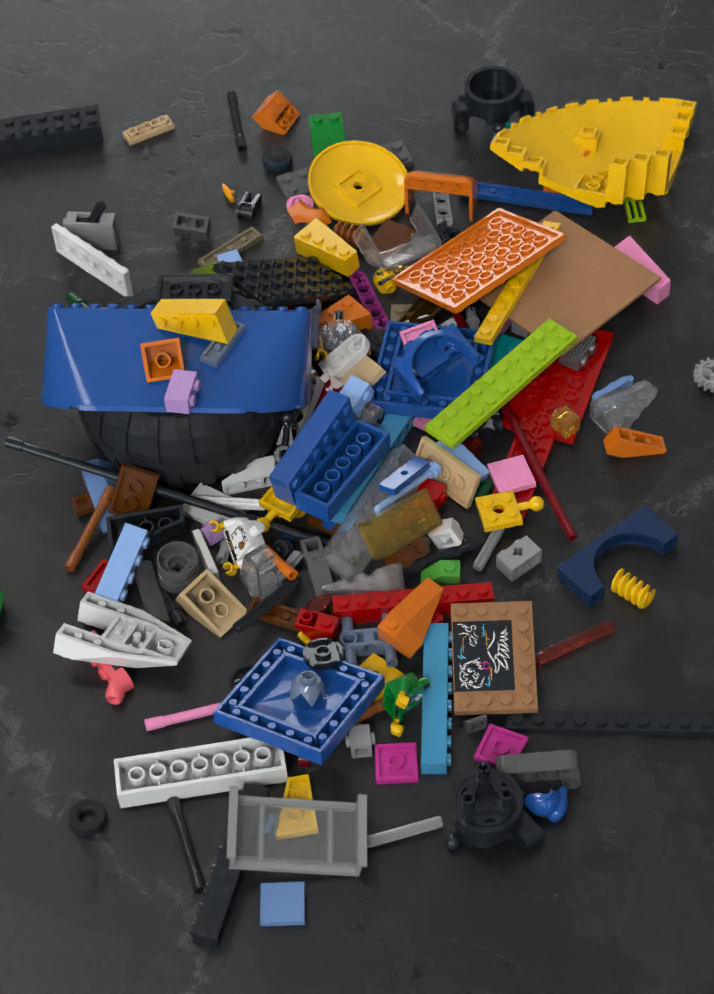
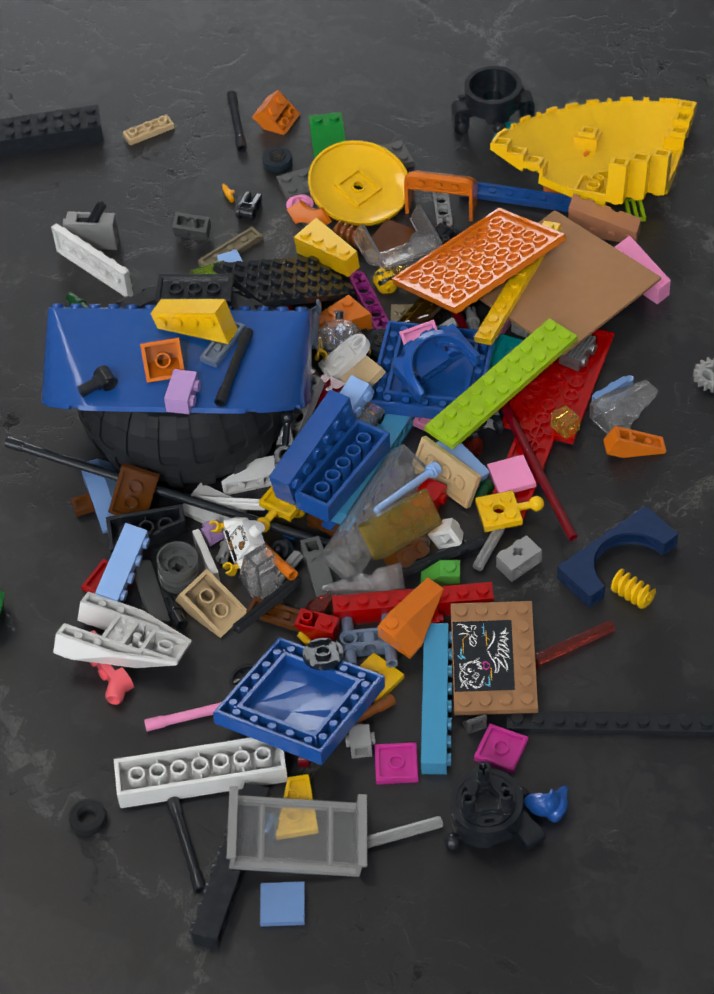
(76, 555): dark orange piece -> none
(101, 379): none -> black pin
(224, 390): none -> black piece
(309, 685): sand blue piece -> none
(401, 696): green torso -> none
(404, 476): tile -> none
(543, 766): dark grey beam -> none
(603, 220): none -> nougat wedge

